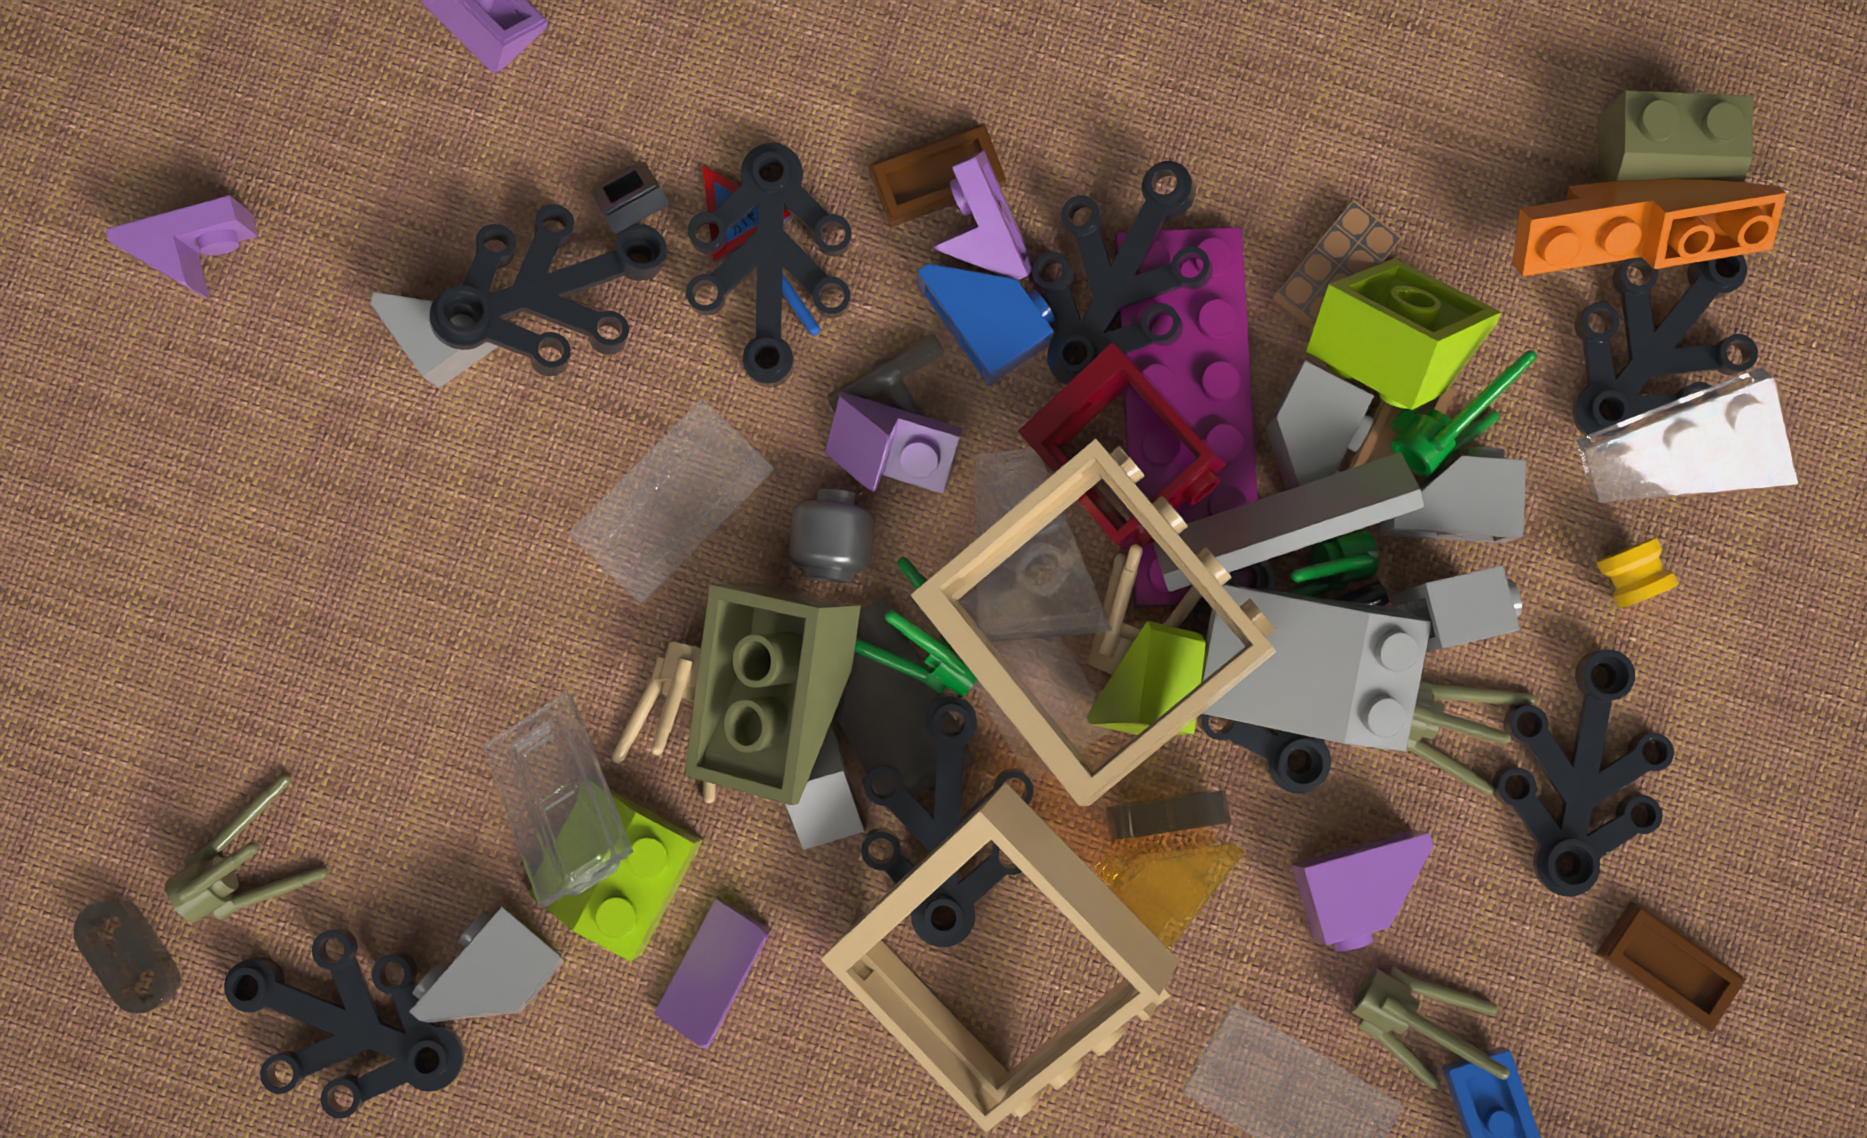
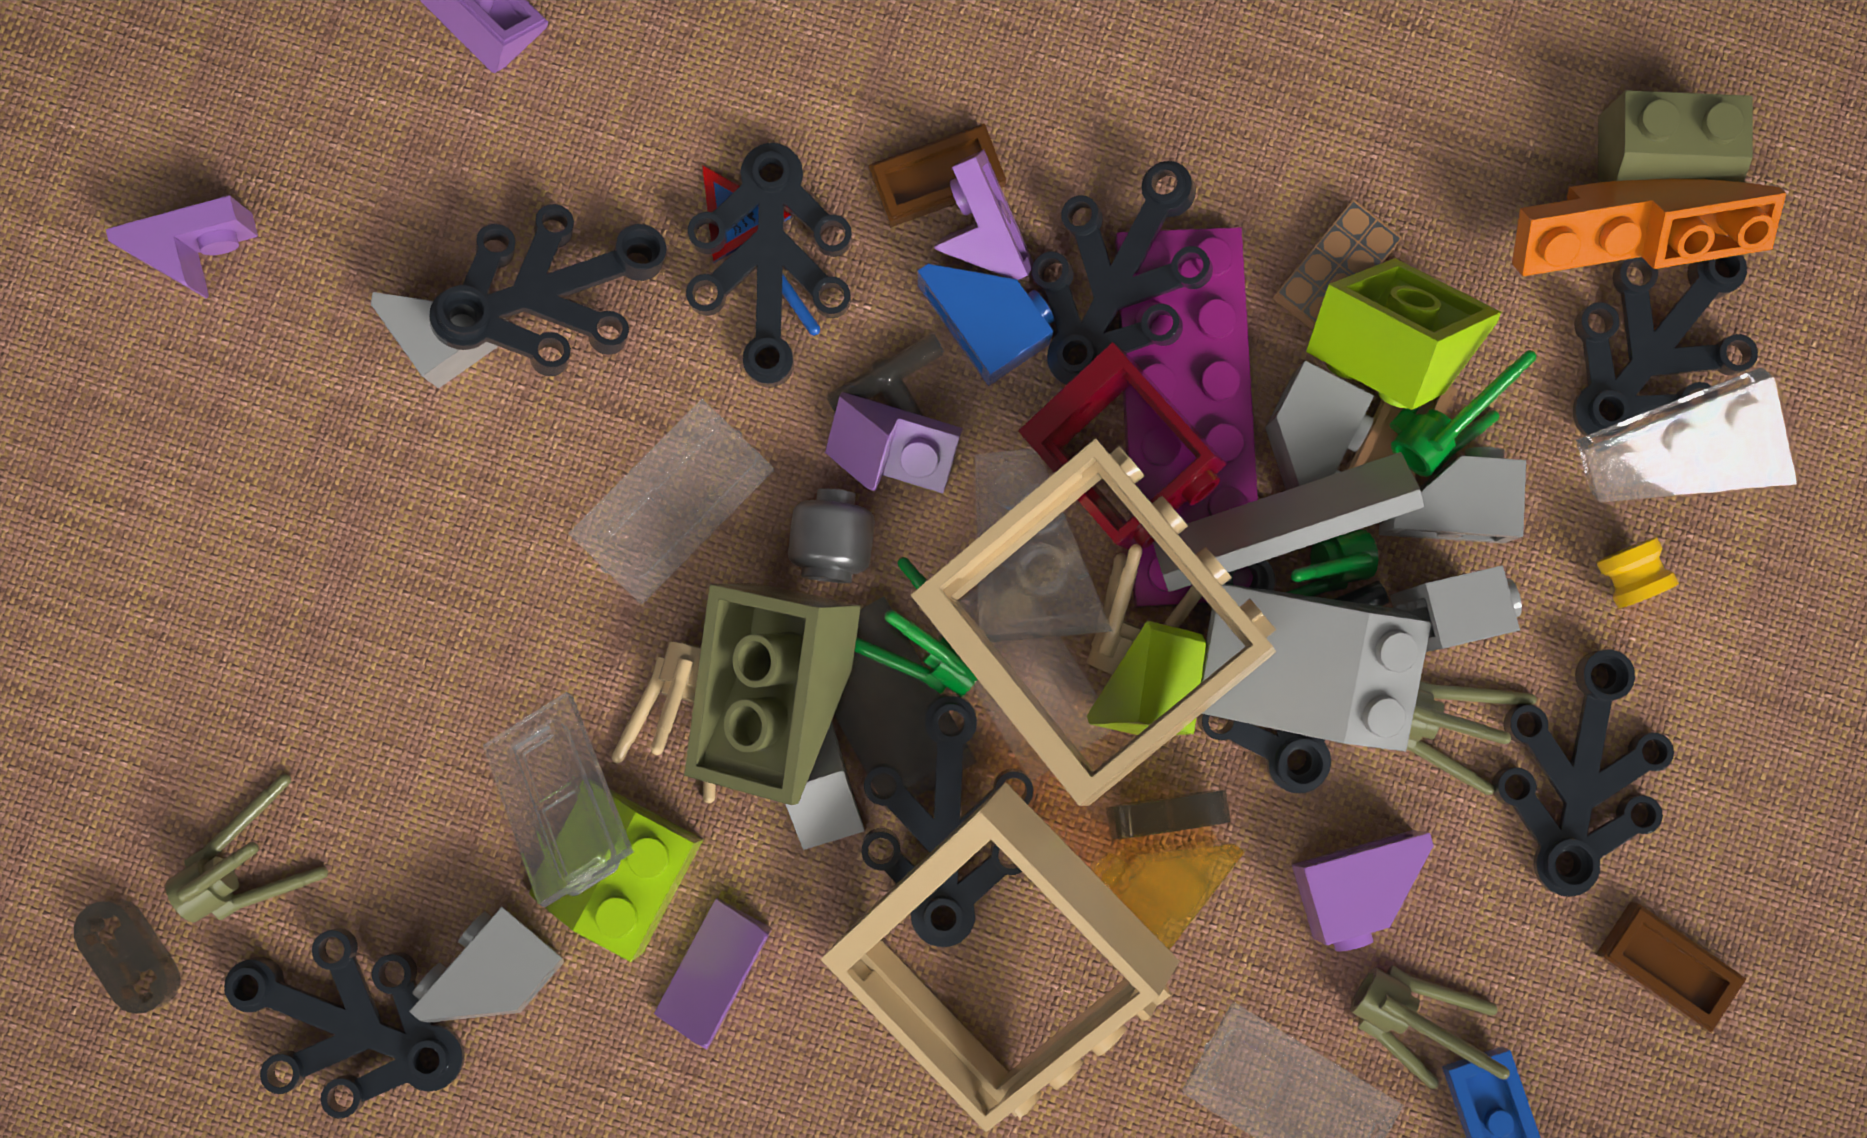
(629, 197): black tile -> none

